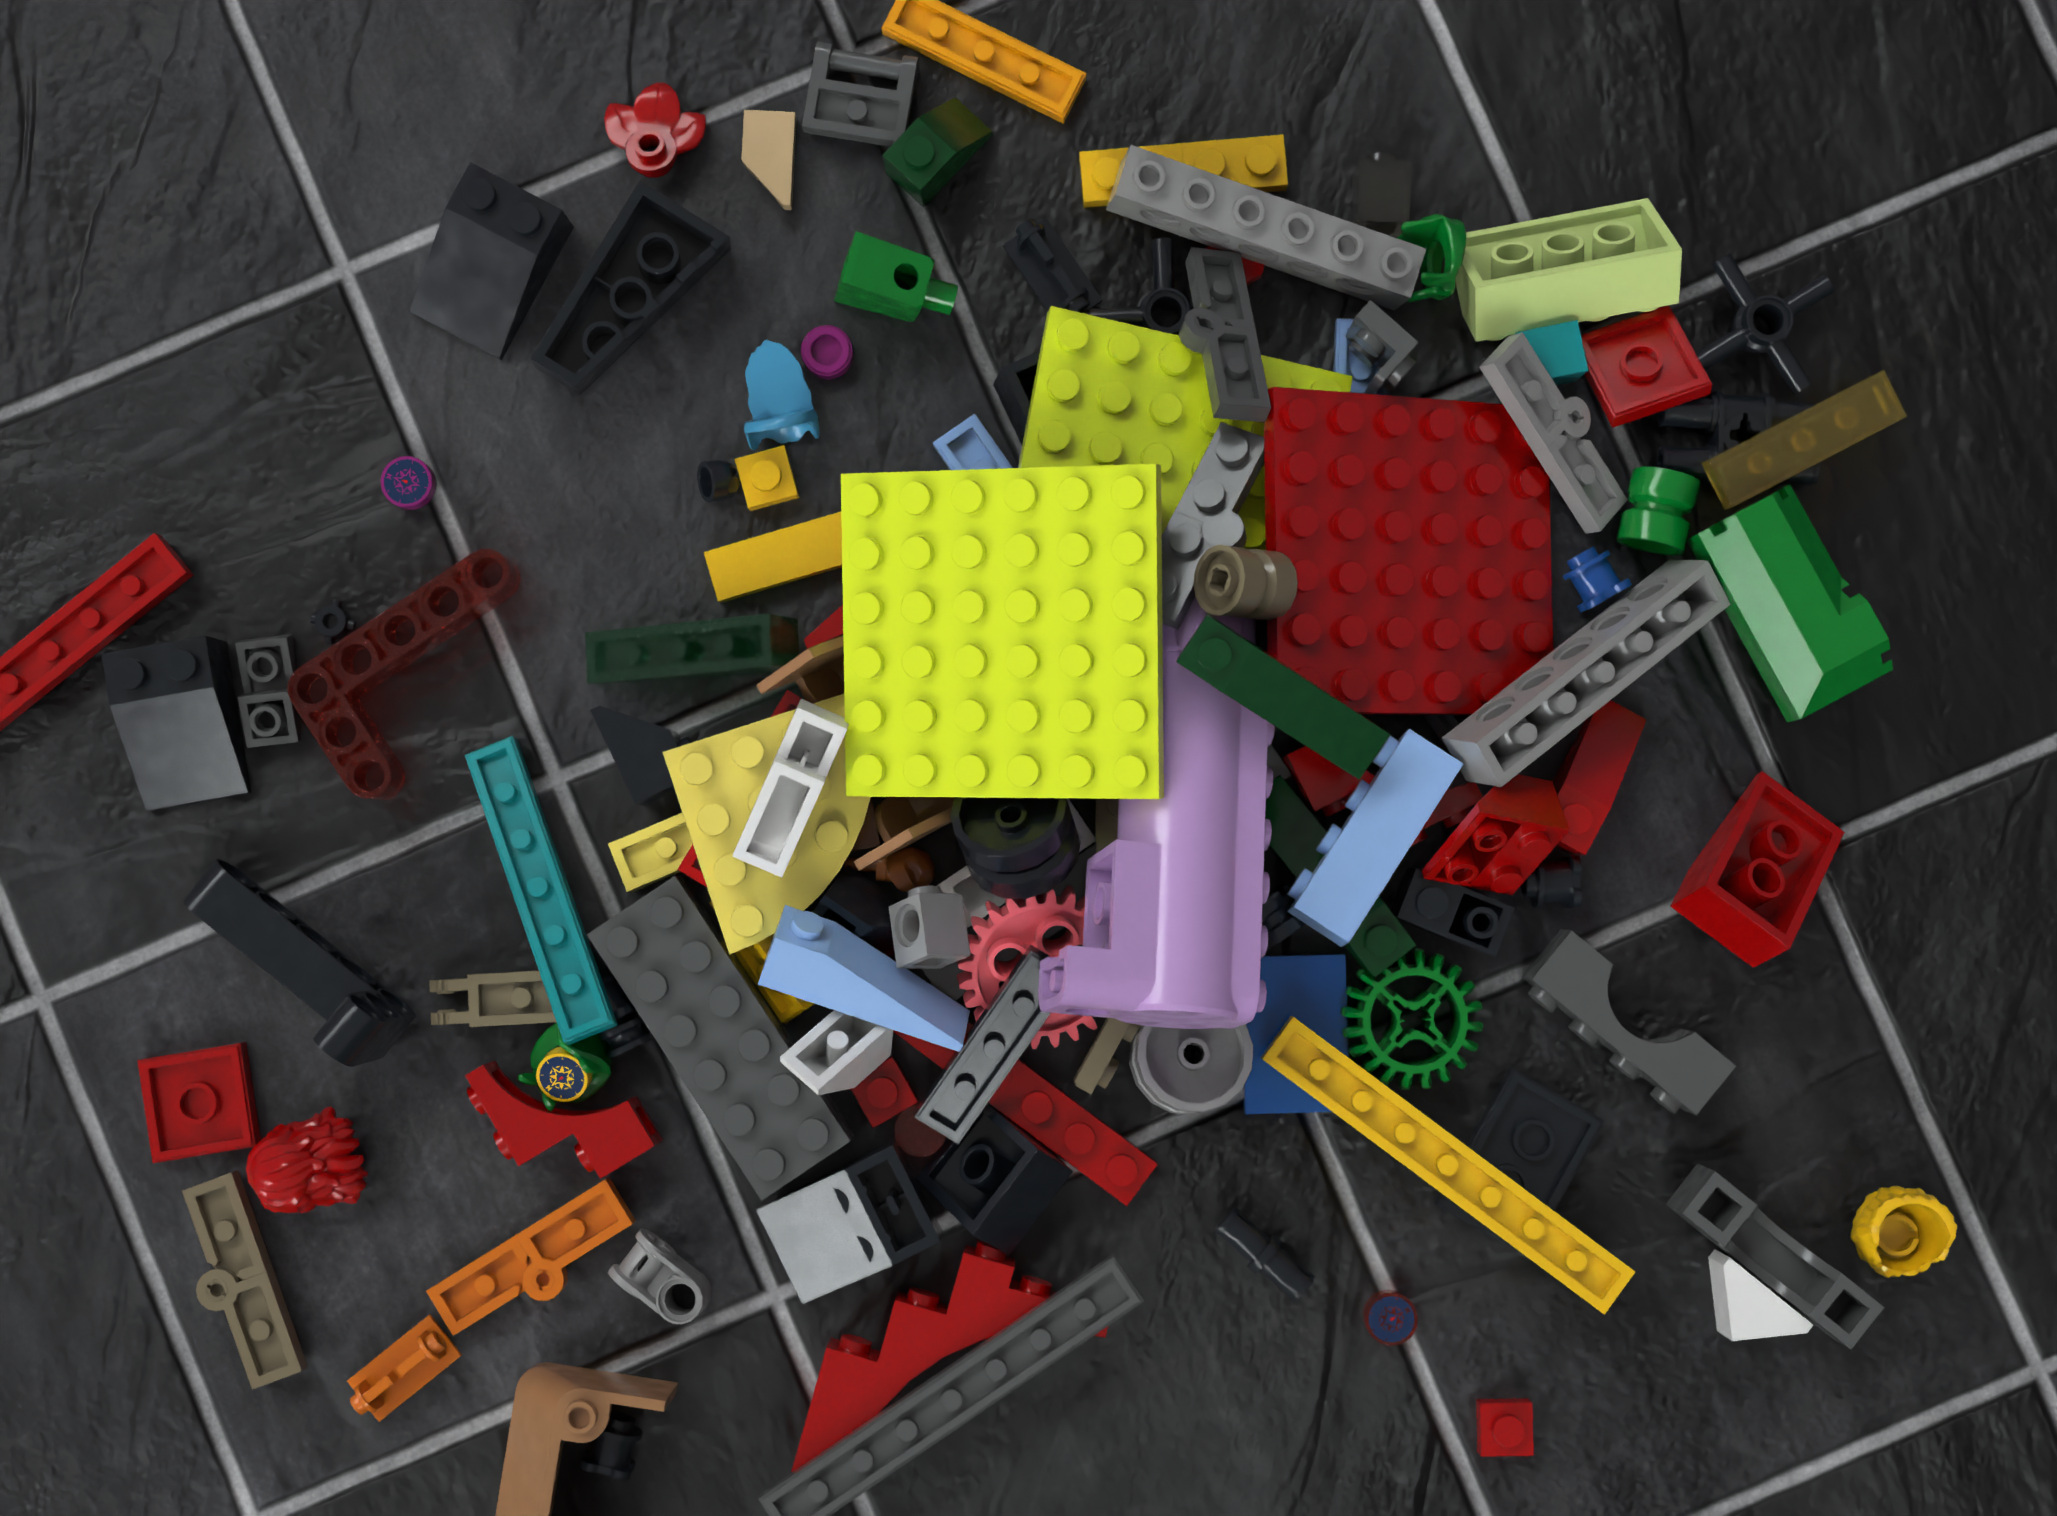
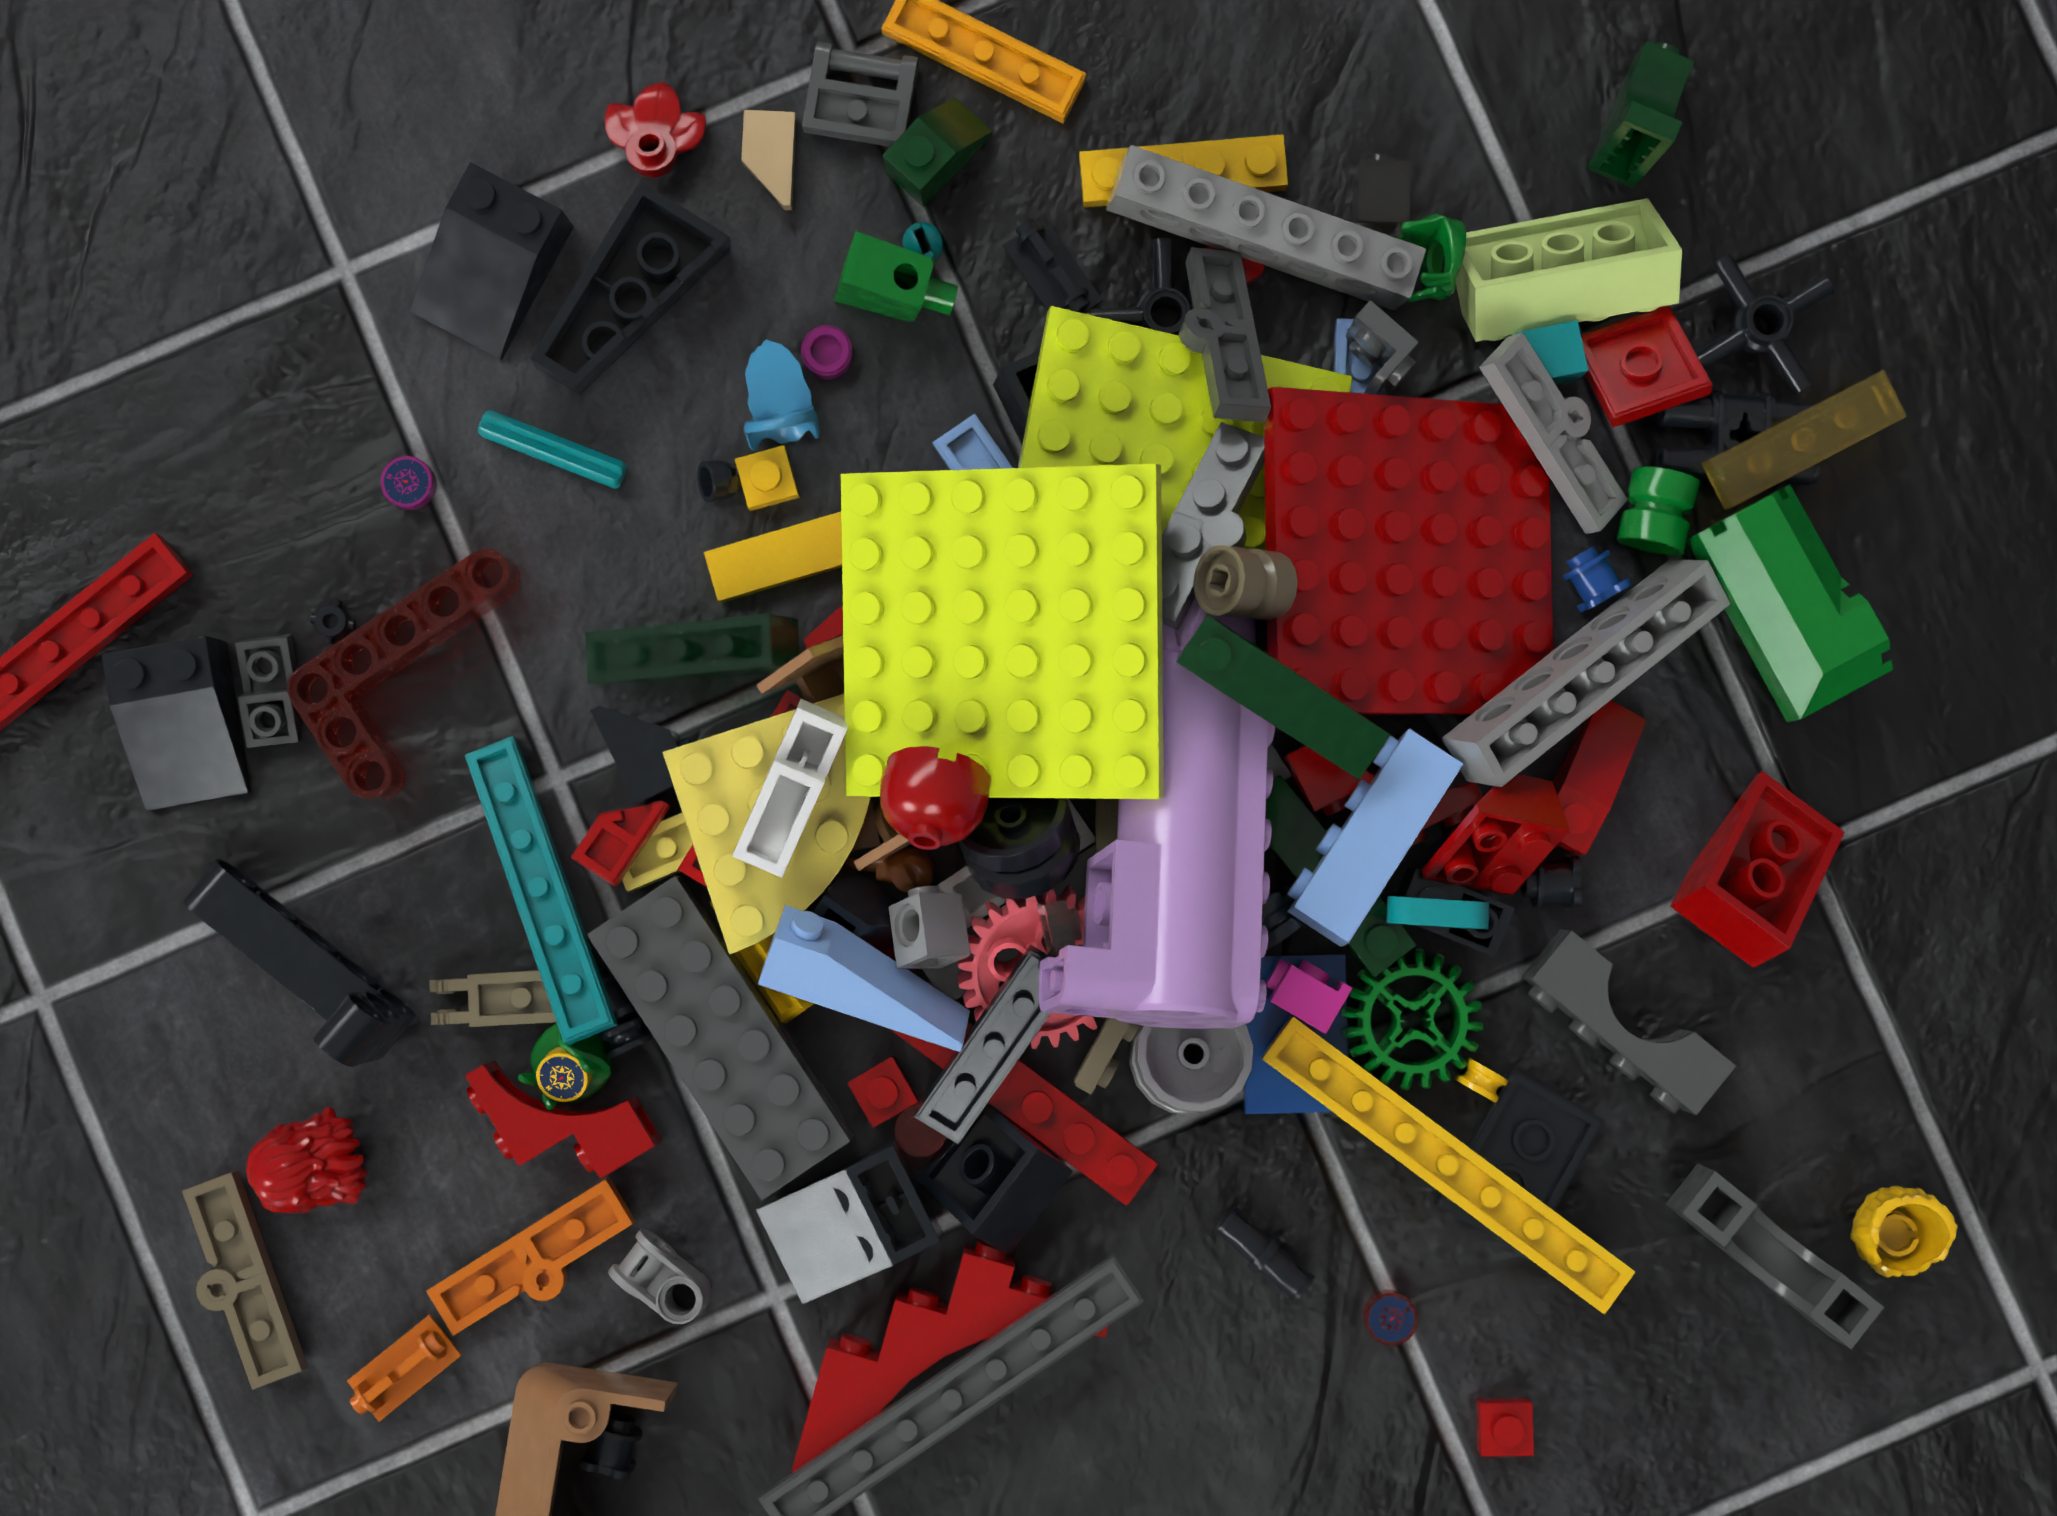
(199, 1102): red tile -> none
(552, 449): none -> teal axle
(618, 839): none -> red tile
(838, 1053): white slope -> none
(932, 236): none -> teal hinge
(933, 797): none -> red cylinder
(1059, 925): none -> clear smoke plate
(1305, 993): none -> dark pink brick
(1437, 912): none -> teal beam
(1481, 1080): none -> yellow bush
(1643, 115): none -> dark green arch
(1746, 1306): white slope -> none

